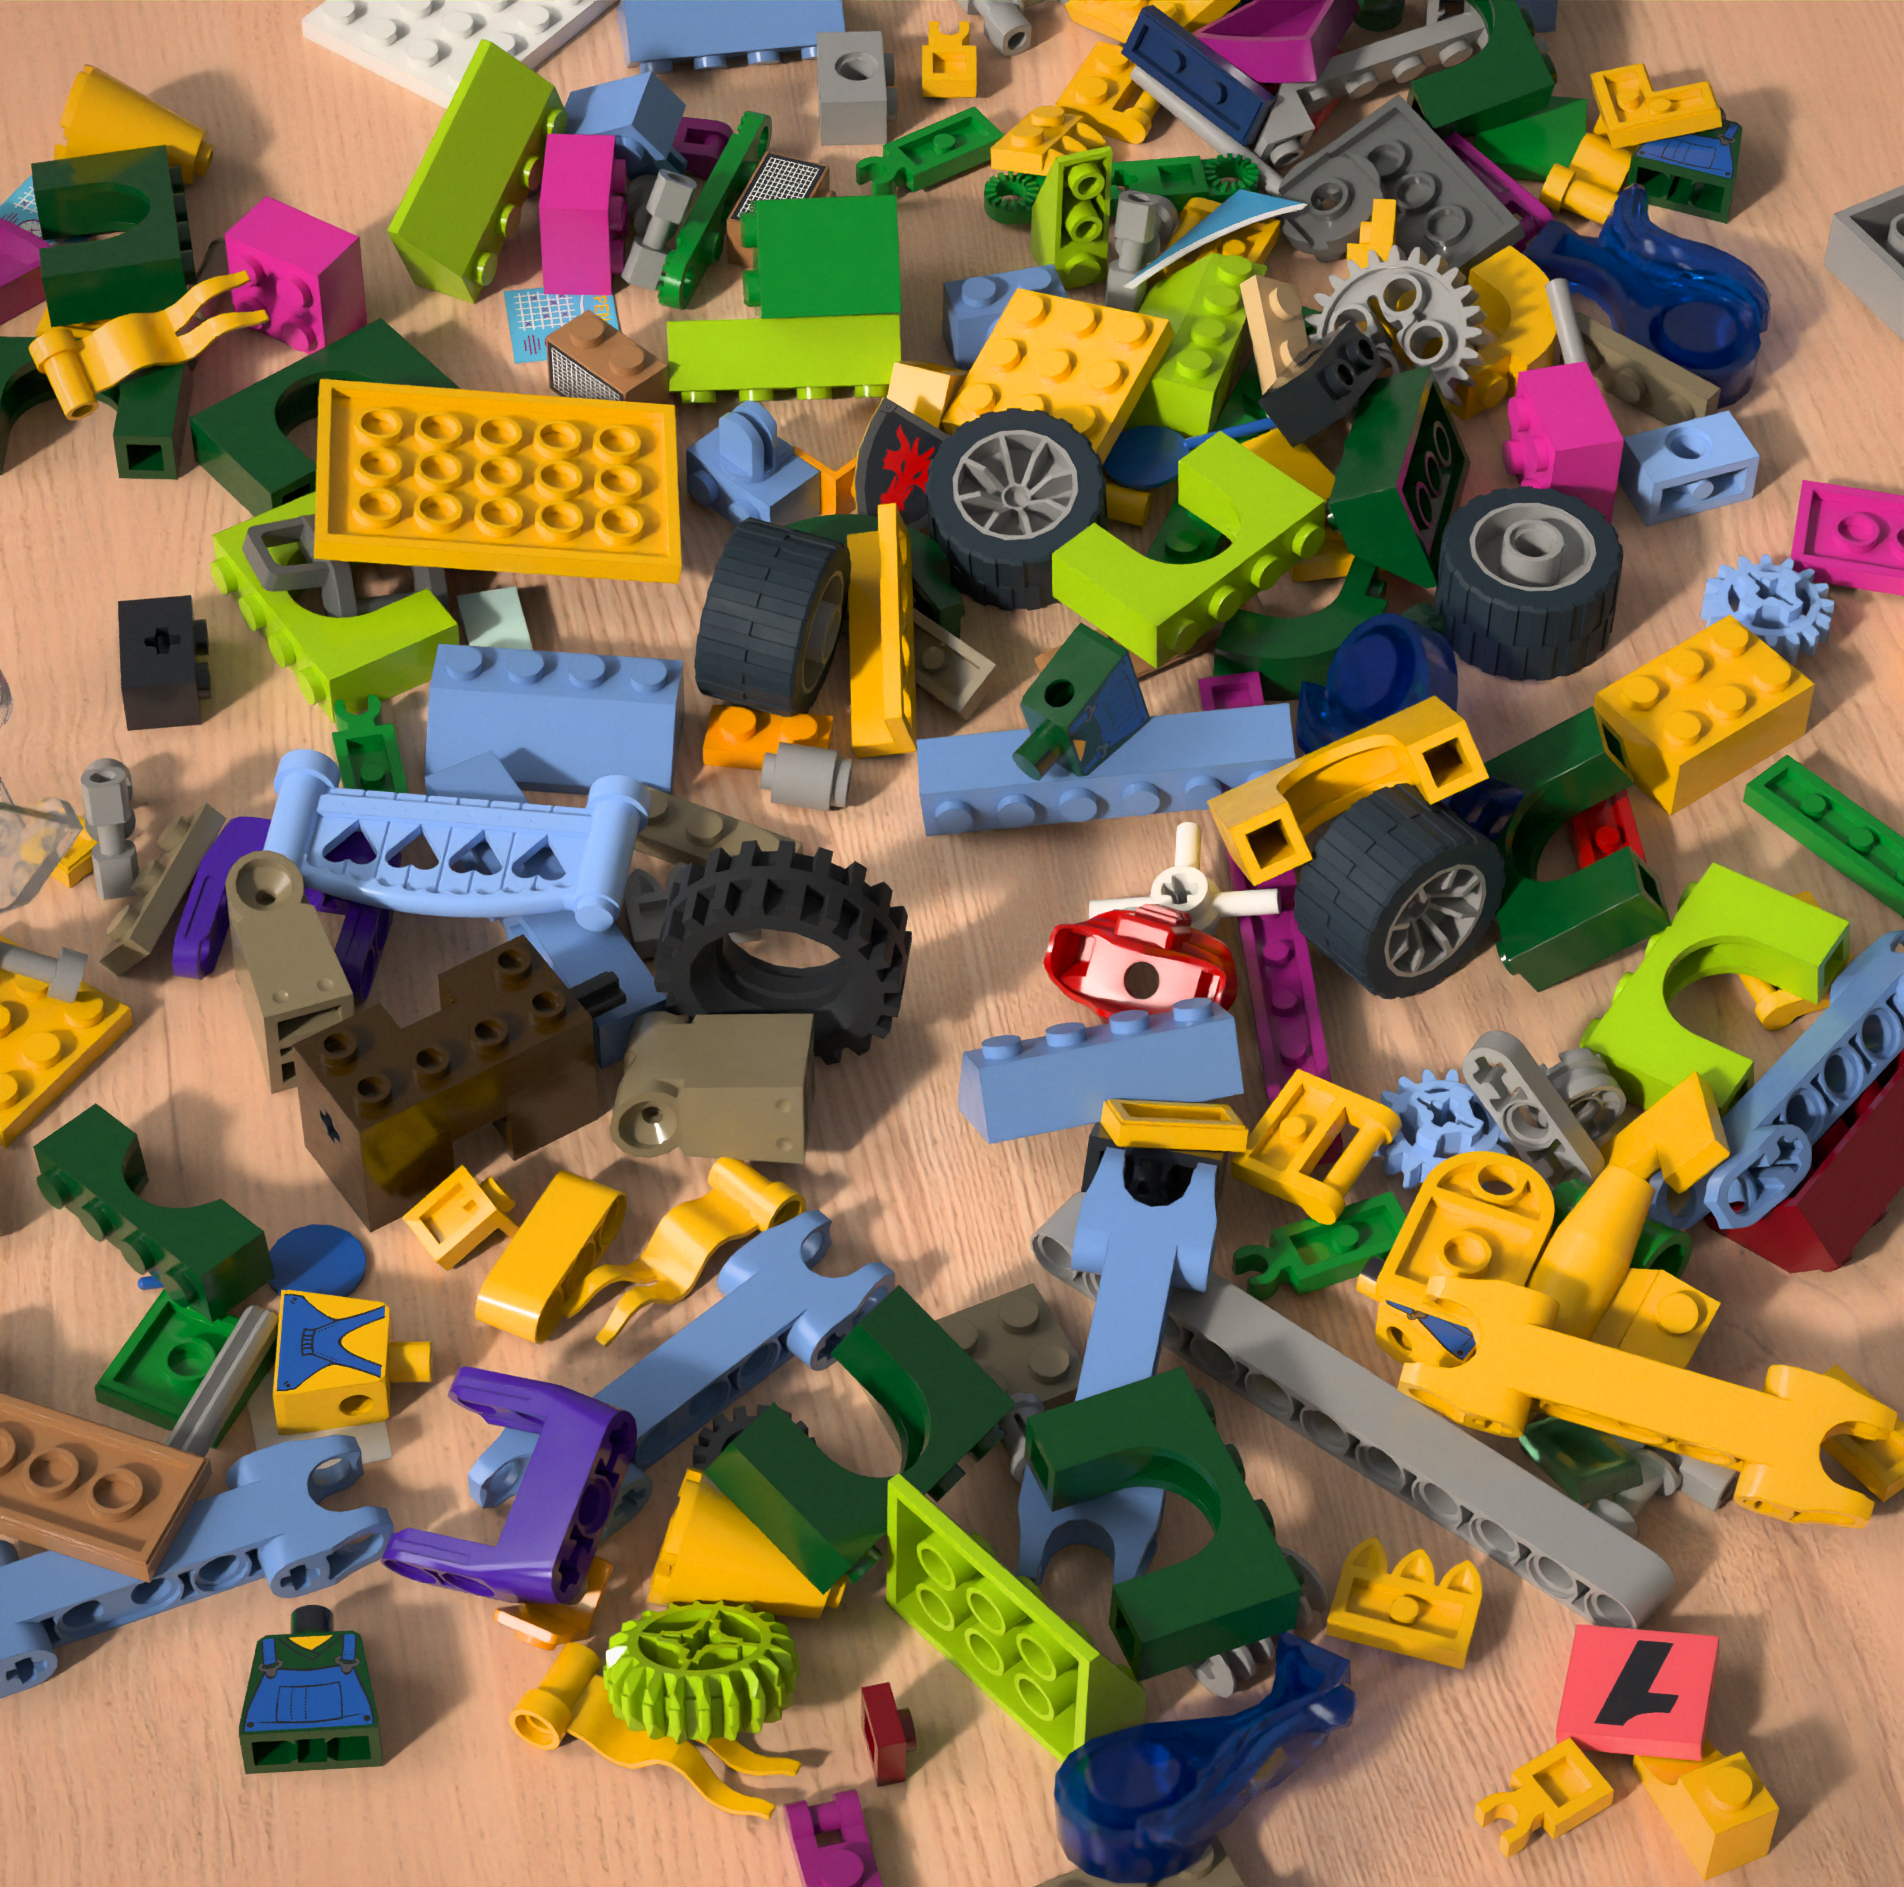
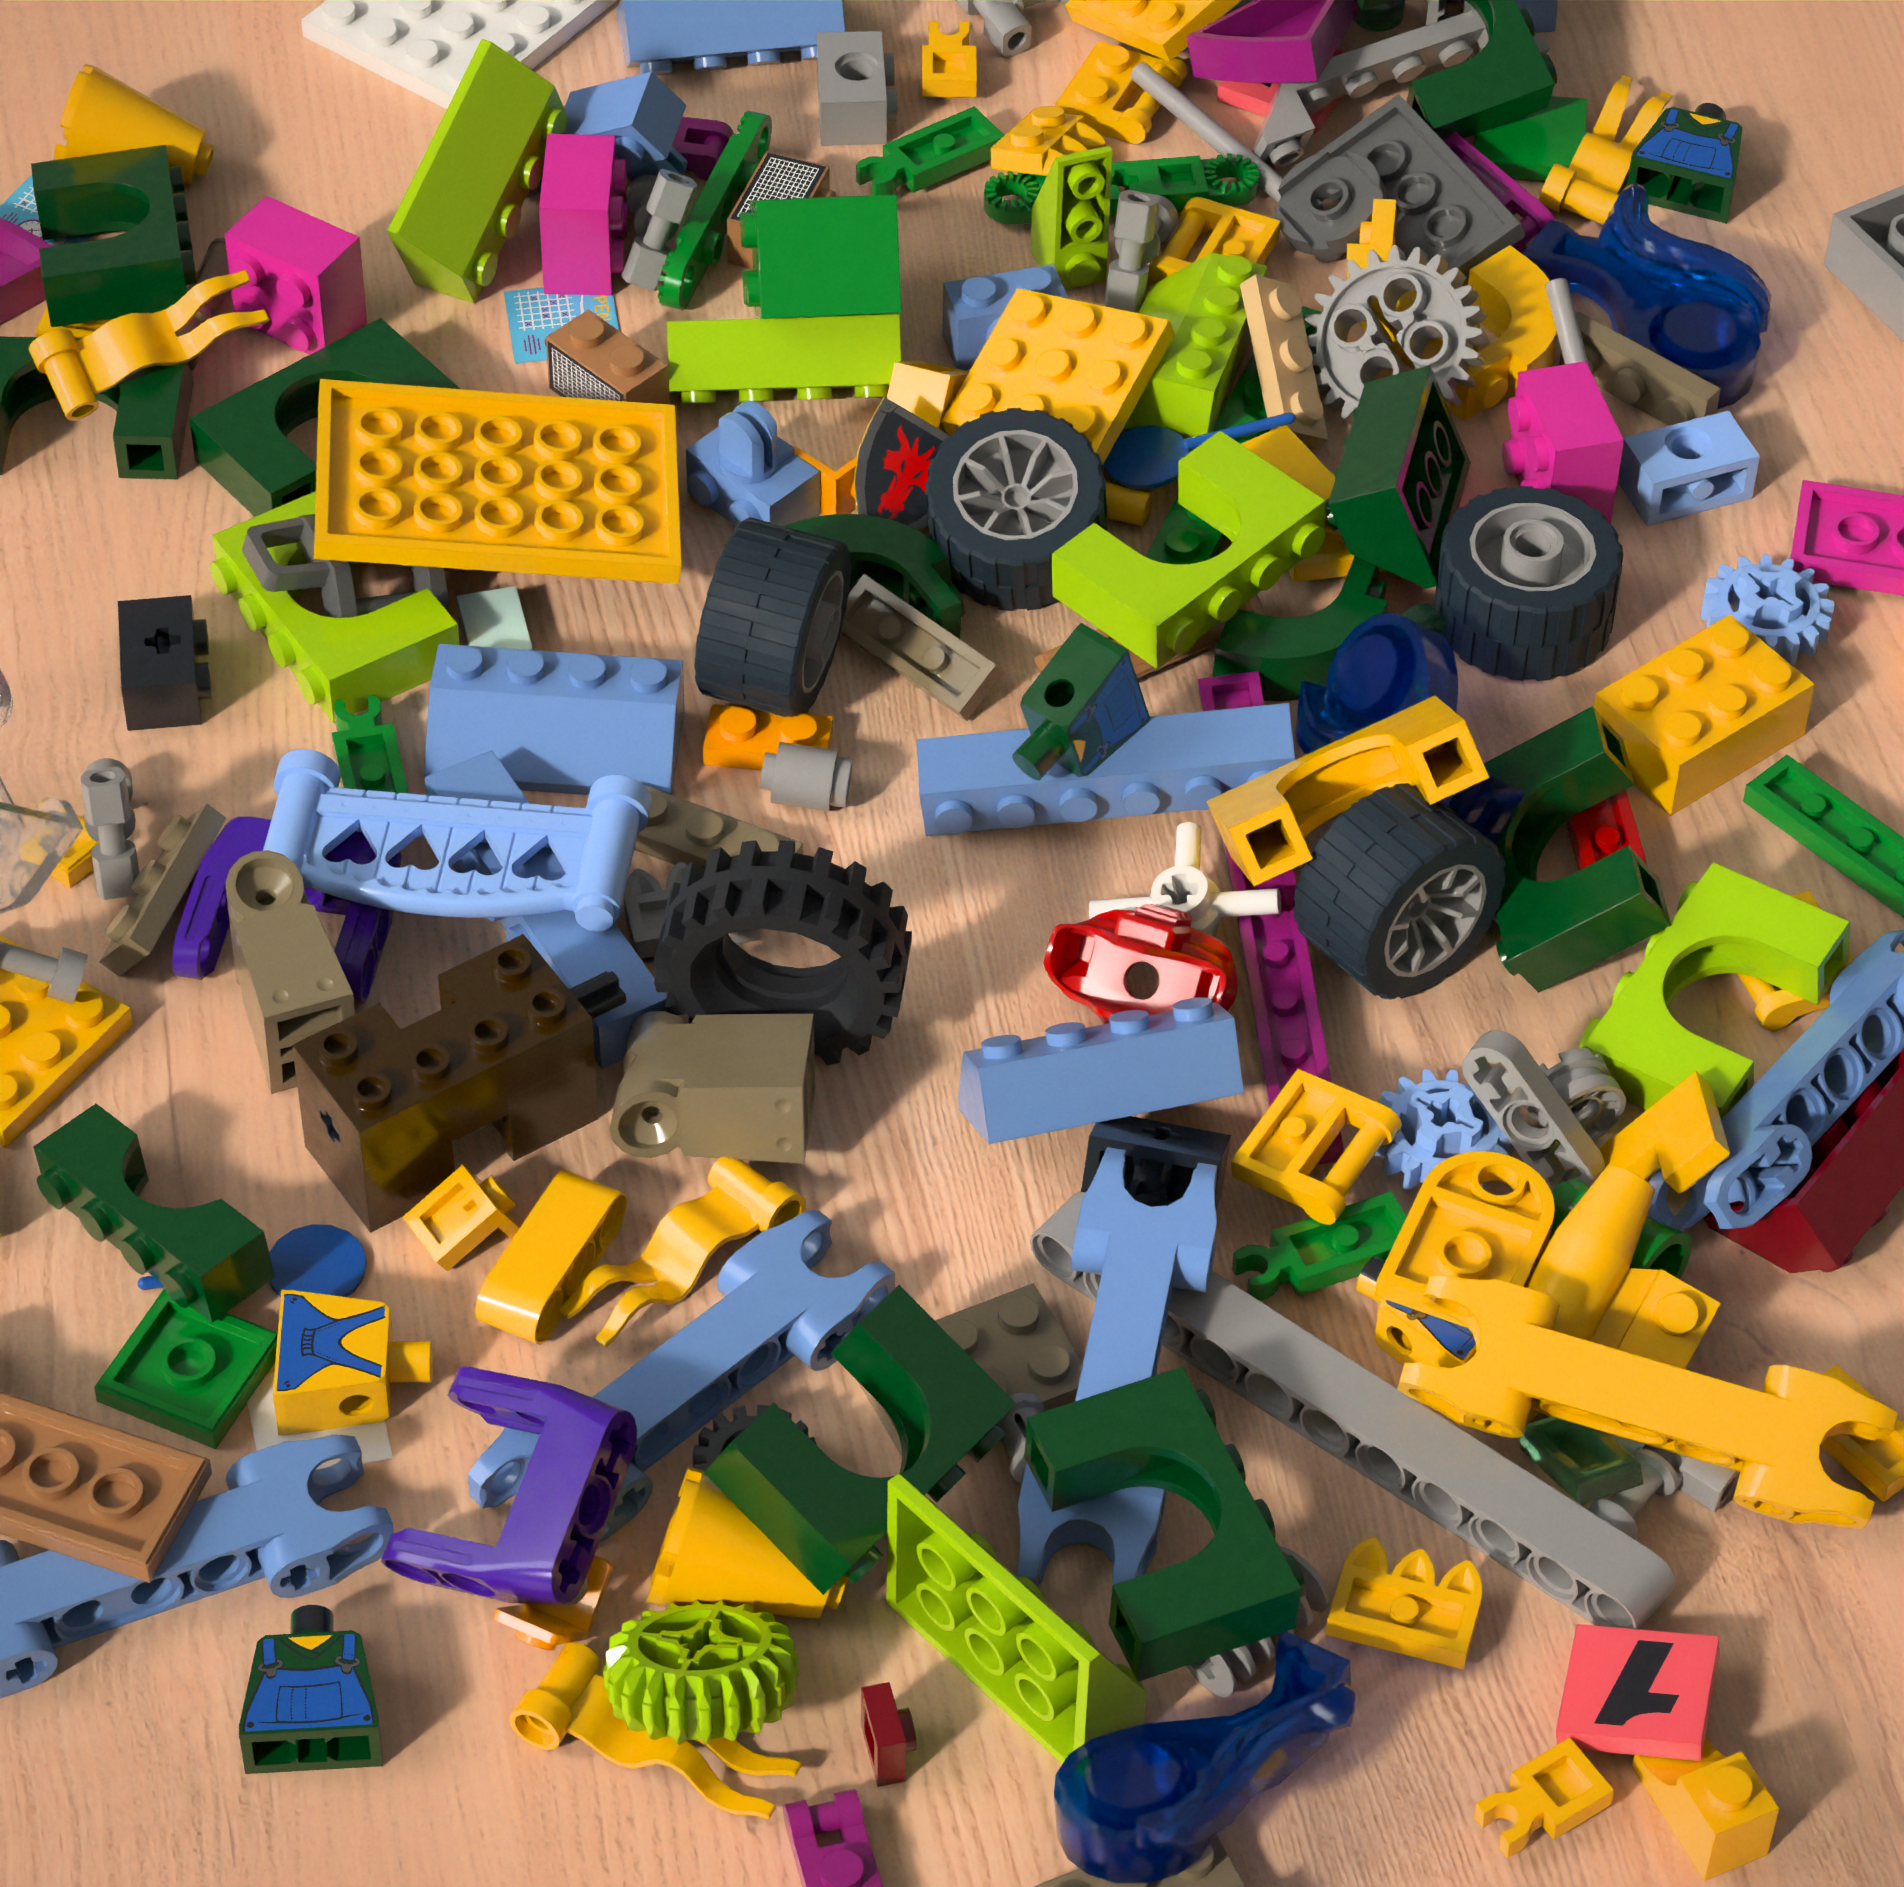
(225, 1381): light grey axle -> none
(882, 639): yellow fence -> none
(1174, 1125): yellow tile -> none
(1198, 75): dark blue tile -> none
(1236, 212): dark azure sticker -> none
(1322, 383): black brick -> none
(1640, 115): yellow tile -> none

